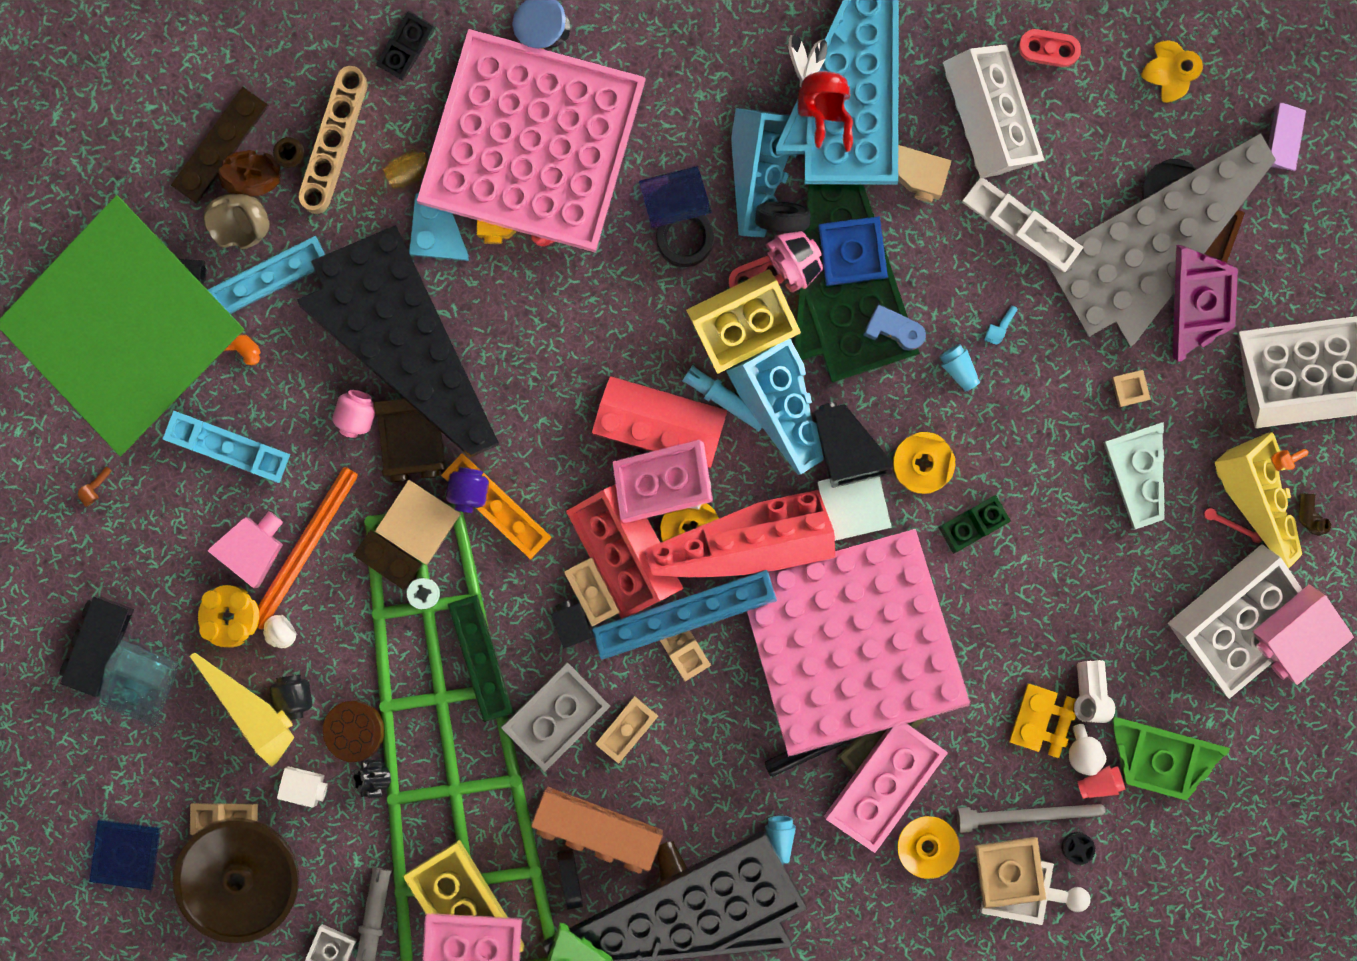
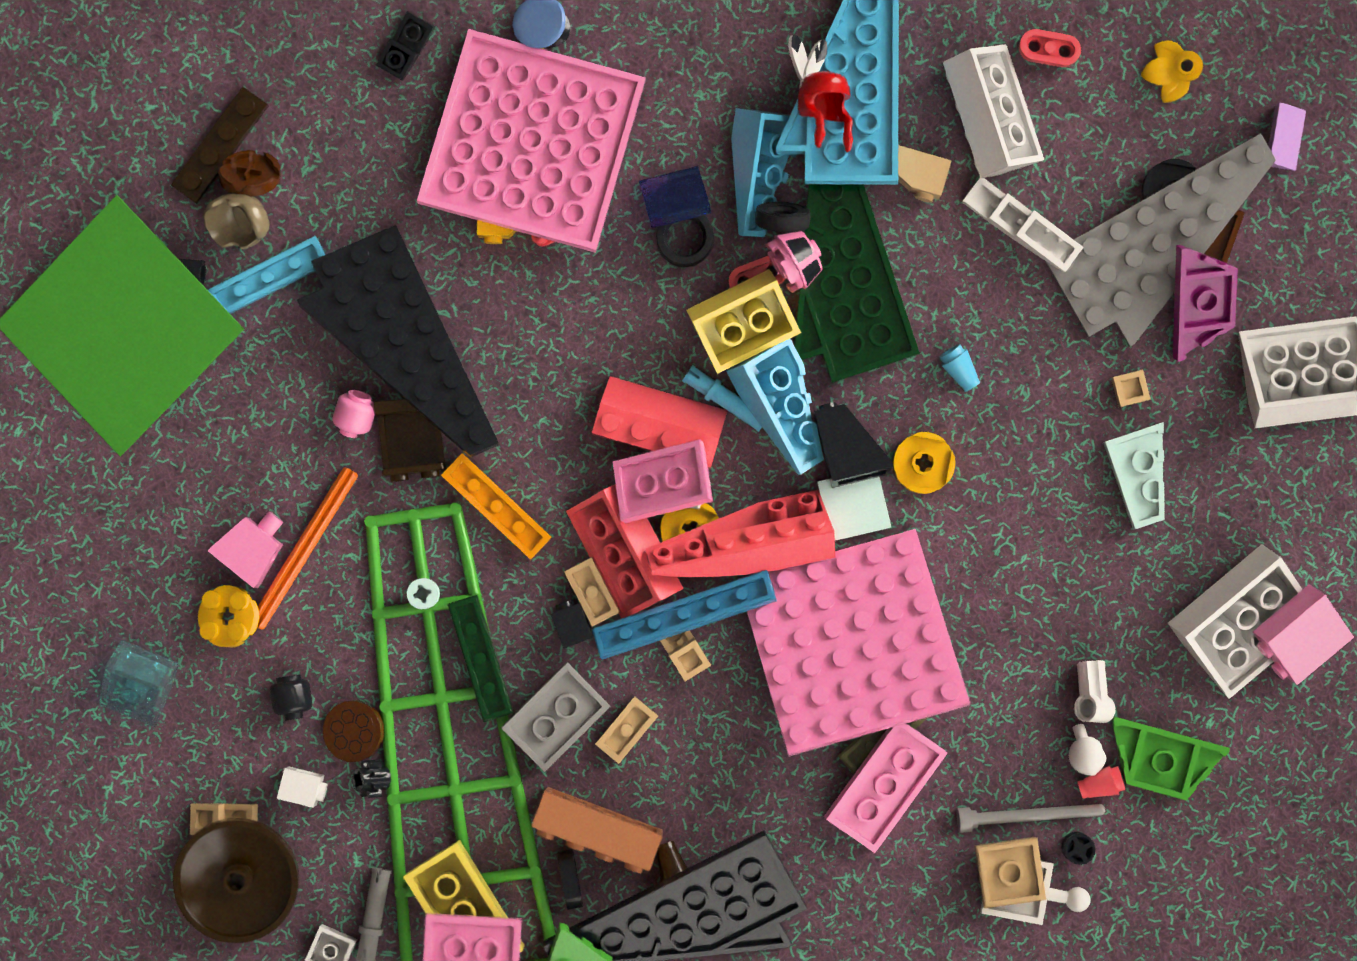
(87, 494): dark orange hand -> none
(94, 644): black brick -> none
(125, 854): clear blue tile -> none
(226, 446): medium azure slope -> none
(246, 348): orange arm -> none
(257, 720): light yellow wedge -> none
(279, 631): white piece -> none
(286, 146): dark brown cone -> none
(333, 125): tan beam -> none
(387, 560): dark brown plate -> none
(406, 169): clear yellow brick -> none
(418, 522): tan tile -> none
(436, 234): medium azure wing -> none
(467, 489): dark purple head -> none
(781, 834): medium azure cone -> none
(784, 762): black axle -> none
(852, 251): blue tile -> none
(895, 326): medium blue leg -> none
(940, 858): yellow dish -> none
(974, 524): dark green slope -> none
(996, 334): medium azure hand -> none
(1034, 717): yellow plate -> none
(1211, 514): coral hinge -> none
(1257, 492): light yellow wedge -> none
(1284, 460): orange hand -> none
(1310, 518): dark brown arm -> none

